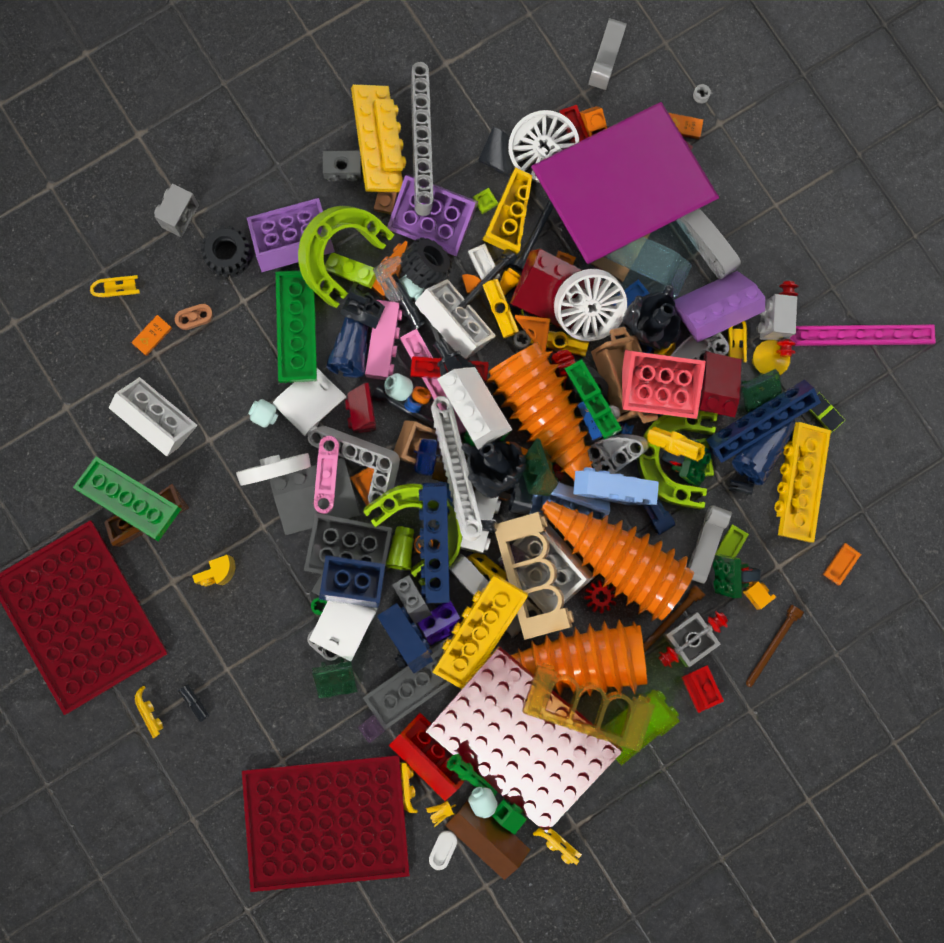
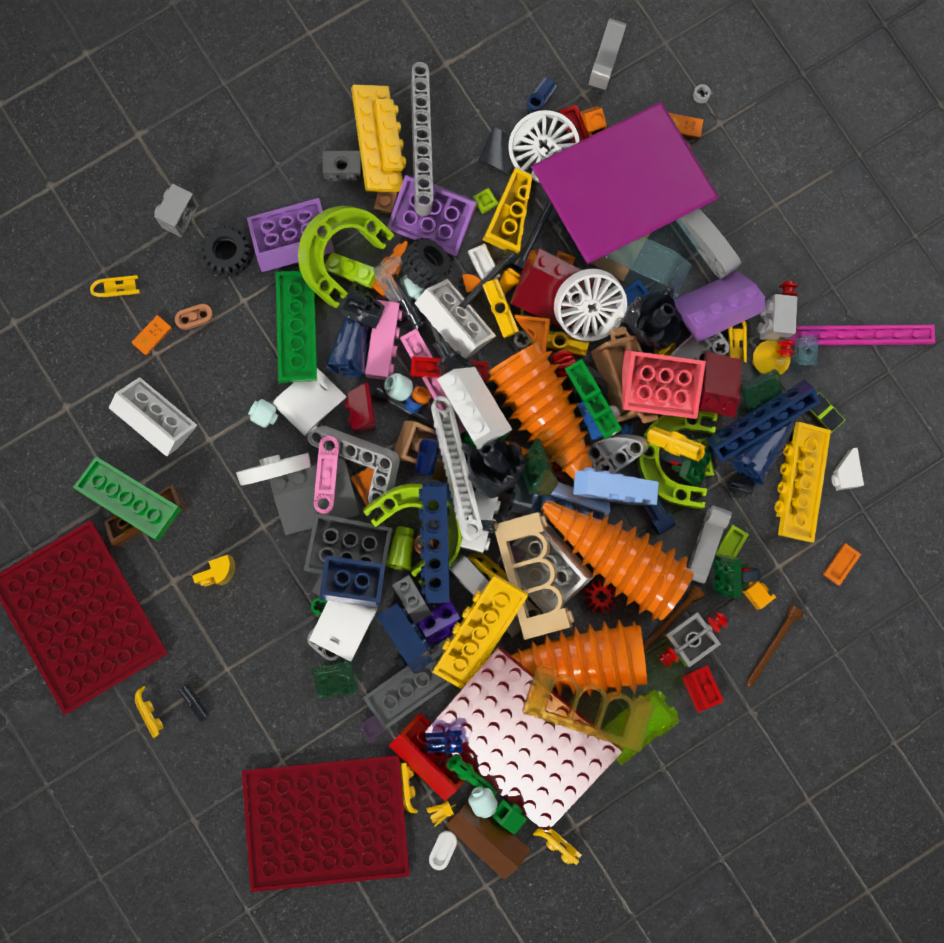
(442, 742): none -> clear blue arm
(541, 95): none -> dark blue piece
(801, 346): none -> clear light blue brick
(848, 472): none -> white slope

